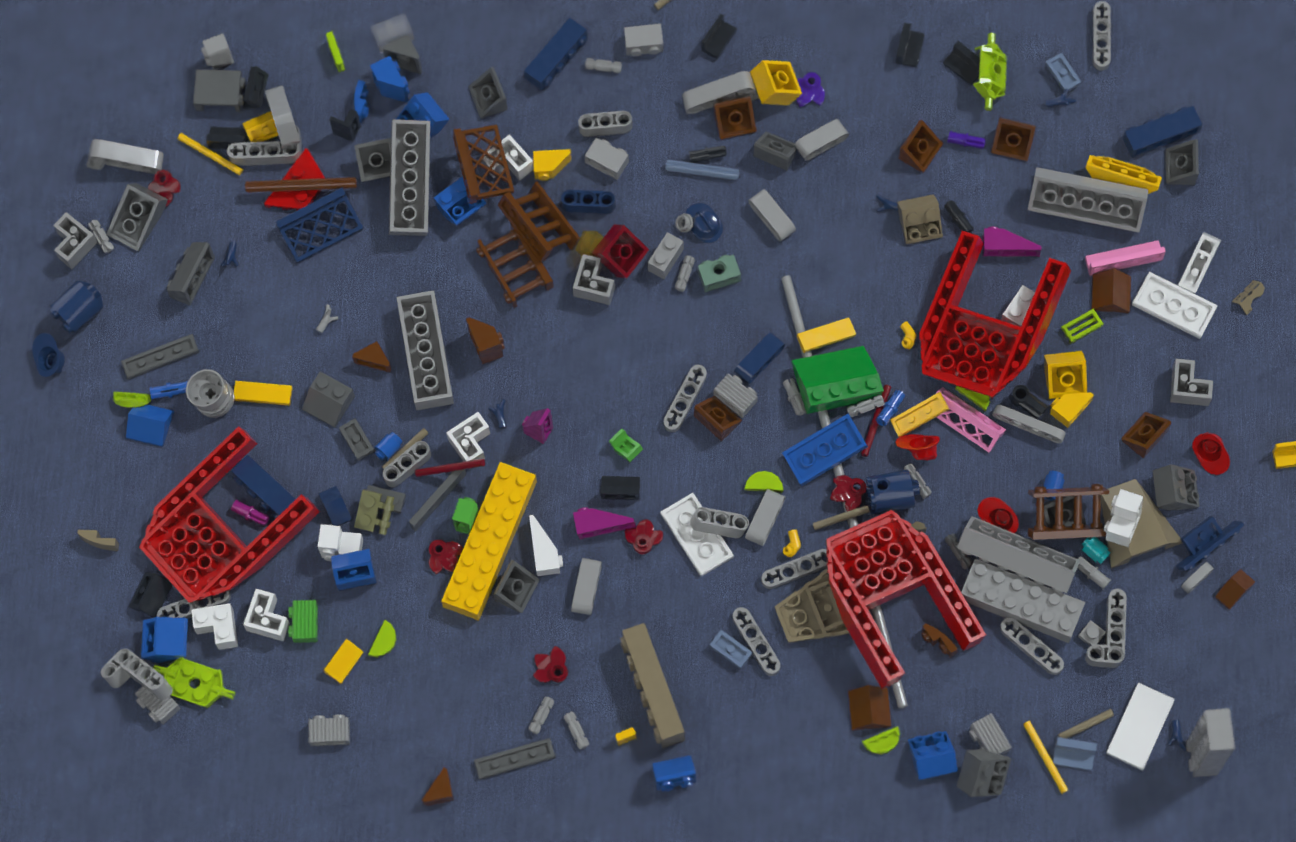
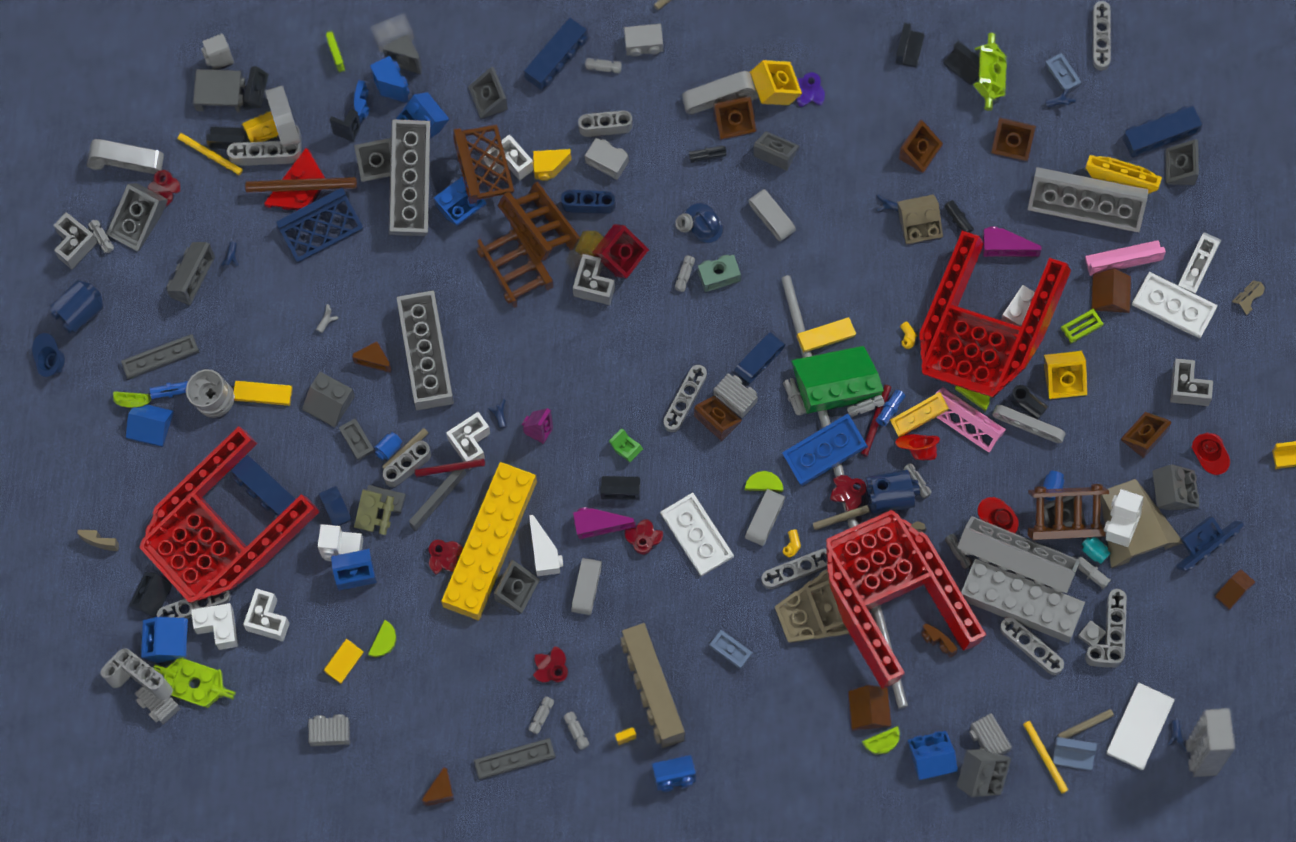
(250, 513): magenta axle -> none
(304, 621): bright green brick -> none
(465, 515): bright green brick -> none
(486, 340): reddish brown slope -> none
(665, 255): light grey brick -> none
(701, 169): sand blue axle -> none
(710, 524): light grey beam -> none
(718, 37): black panel -> none
(756, 641): light grey beam -> none
(821, 139): light grey beam -> none
(966, 140): dark purple axle -> none
(1070, 407): yellow slope -> none
(1196, 578): light grey beam -> none

